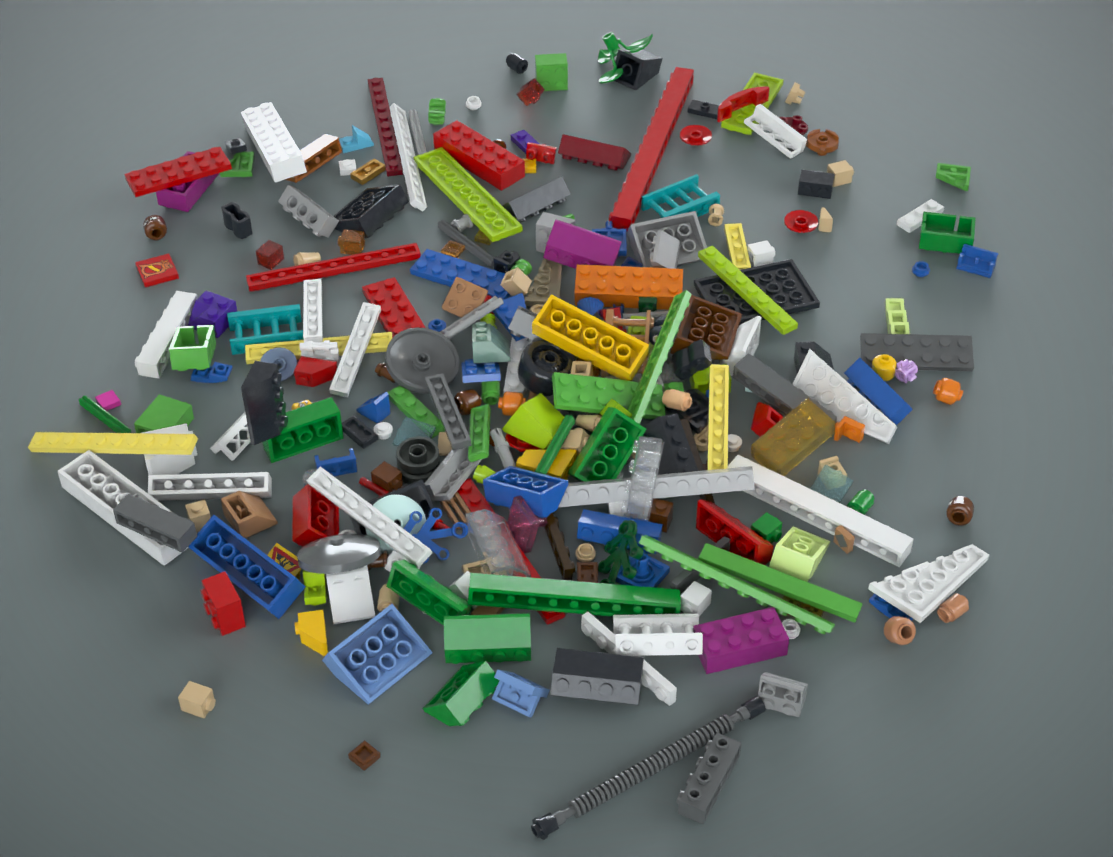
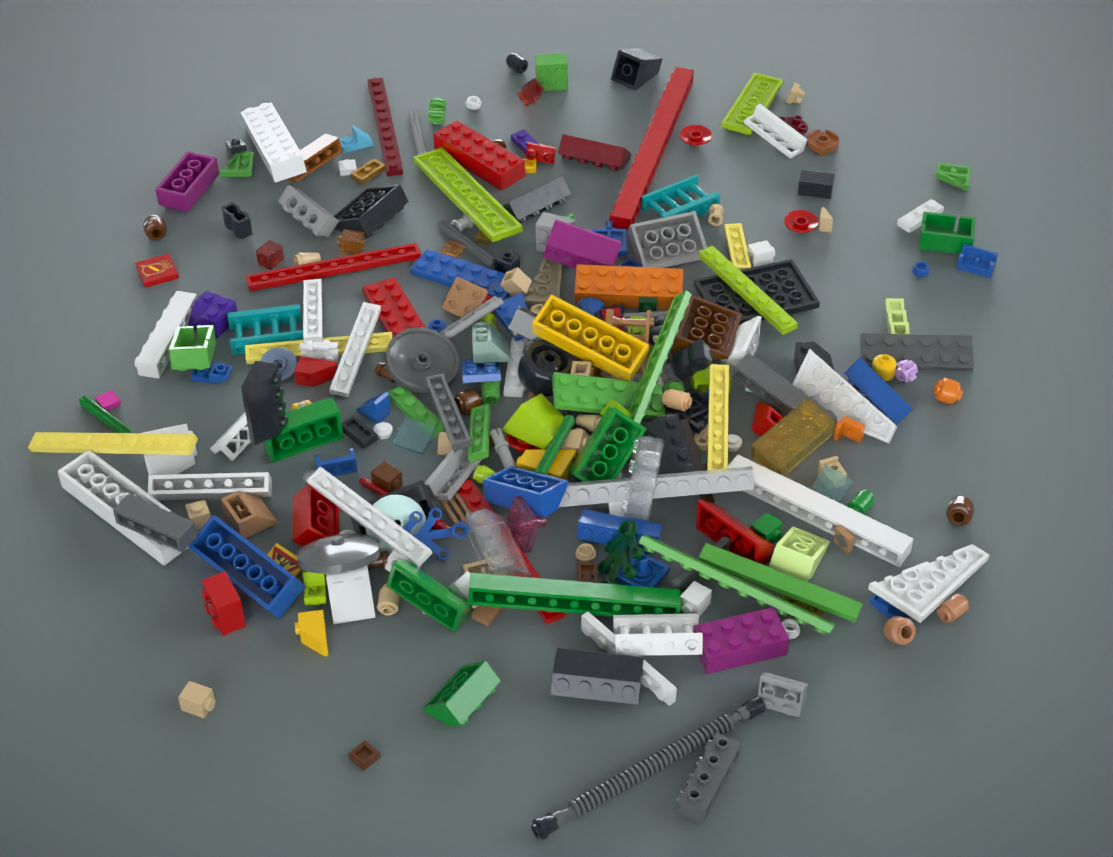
(164, 413): bright green brick -> none
(177, 171): red plate -> none
(377, 655): medium blue slope -> none
(406, 152): white plate -> none
(417, 458): pearl dark grey wheel -> none
(487, 638): slope -> none
(510, 402): orange head -> none
(518, 692): medium blue bracket -> none
(524, 266): bright green wheel -> none
(560, 551): dark brown plate -> none
(609, 54): green plant -> none
(661, 513): reddish brown brick -> none
(665, 251): light grey slope -> none
(703, 109): black plate -> none
(749, 96): red slope -> none
(842, 171): tan brick -> none

